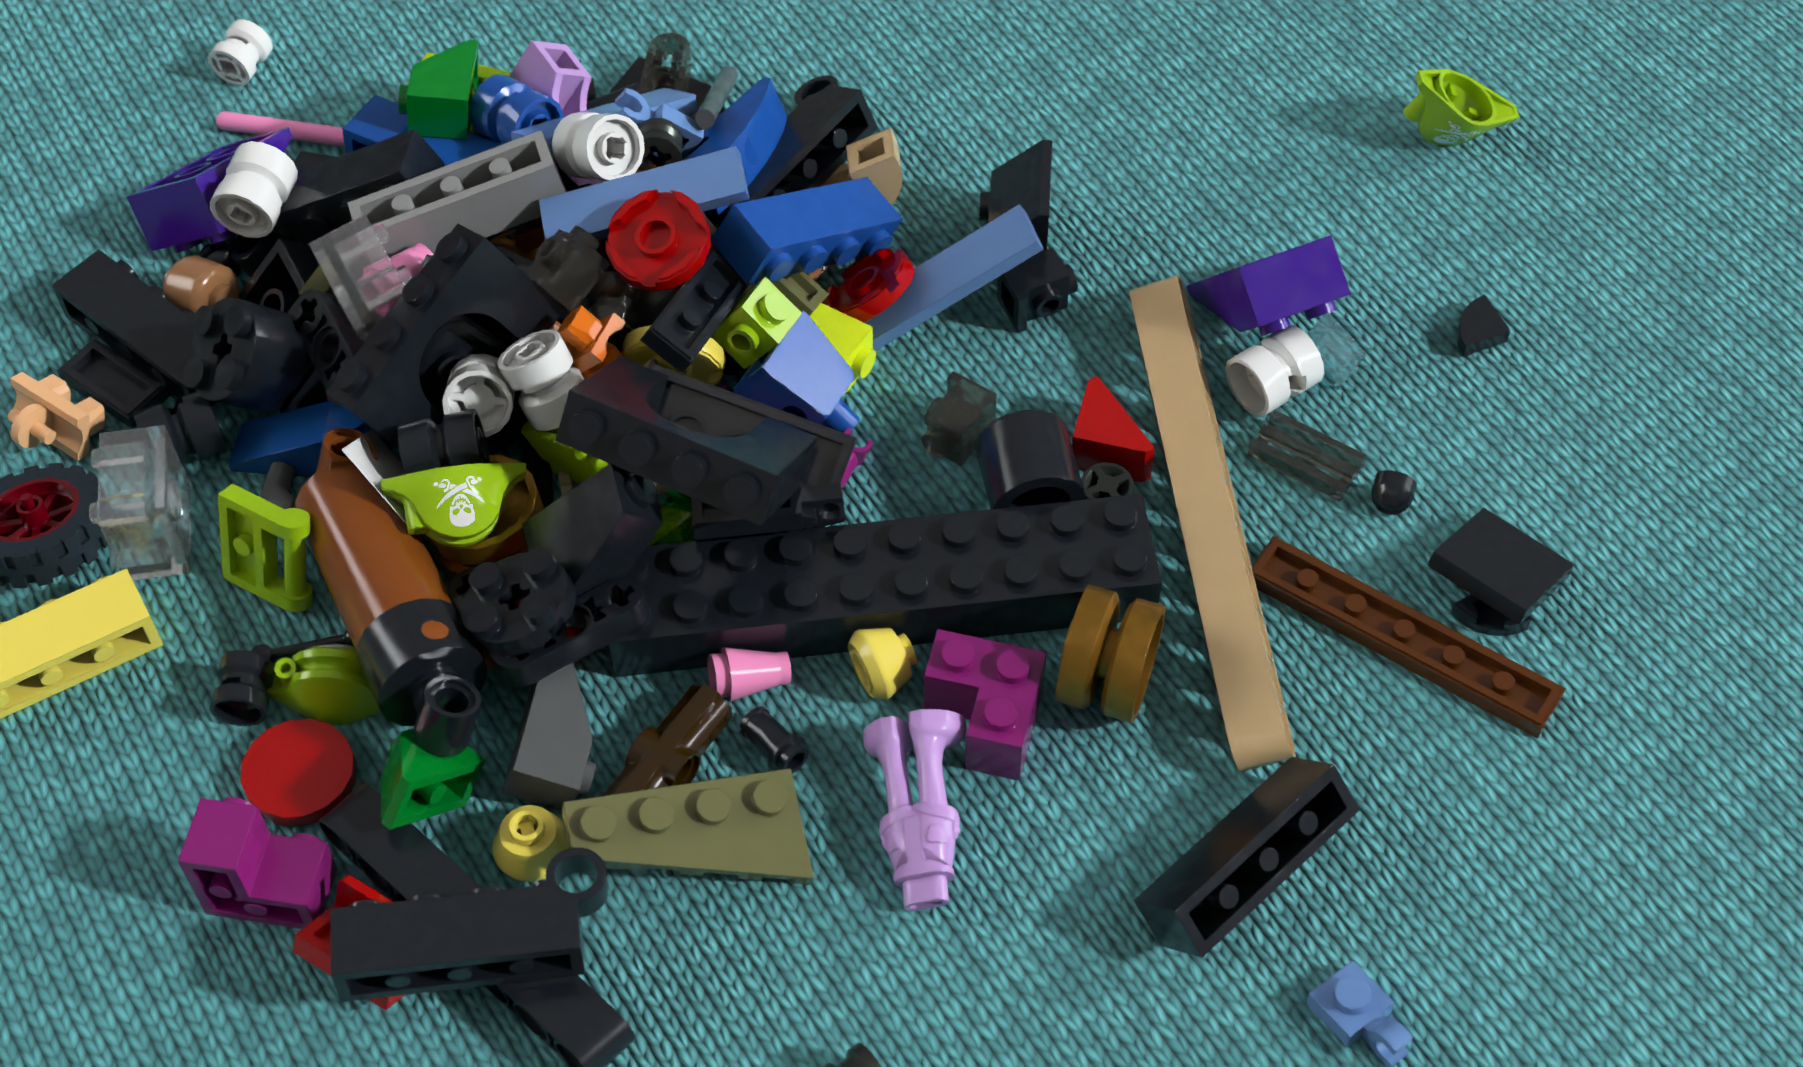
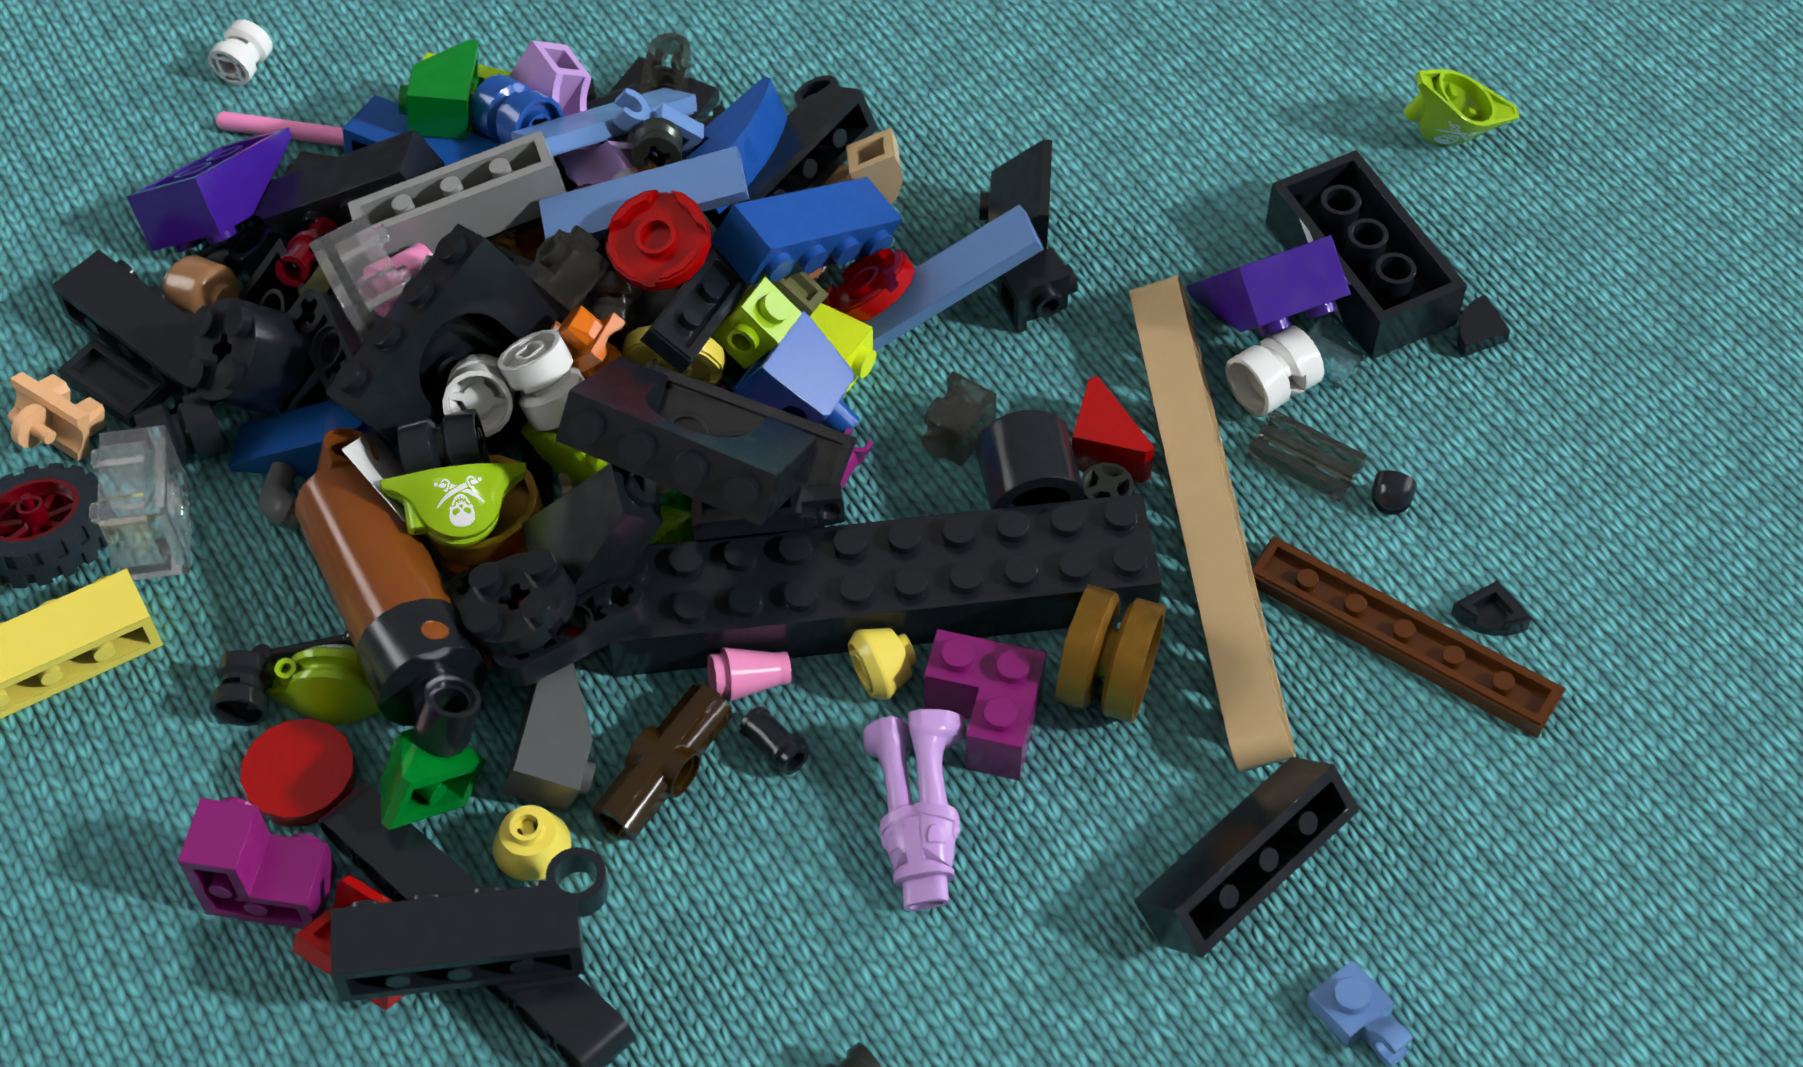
(249, 548): lime plate -> none
(253, 189): white wheel -> none
(302, 254): none -> dark red pin
(597, 146): white wheel -> none
(711, 826): olive wing -> none
(716, 97): dark grey bar -> none
(1393, 270): none -> black brick
(1500, 565): black tile -> none

